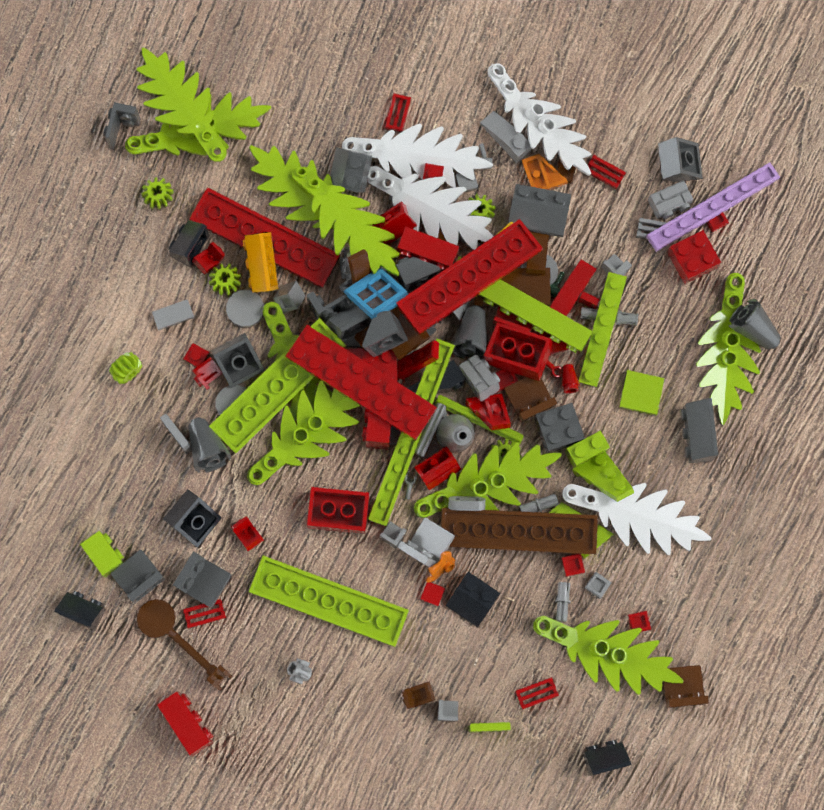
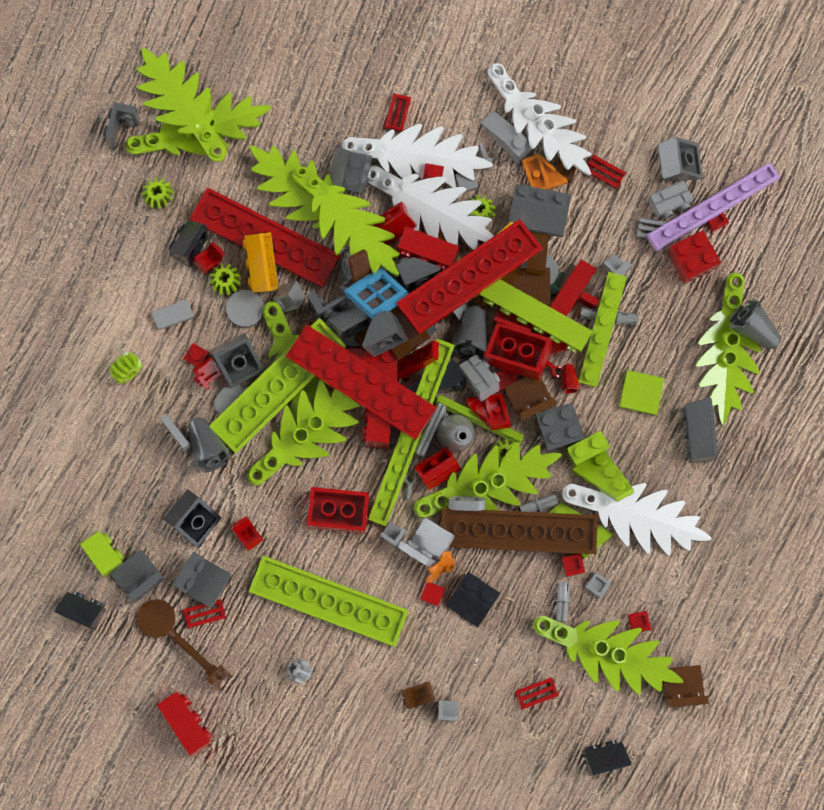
(489, 727): lime tile -> none

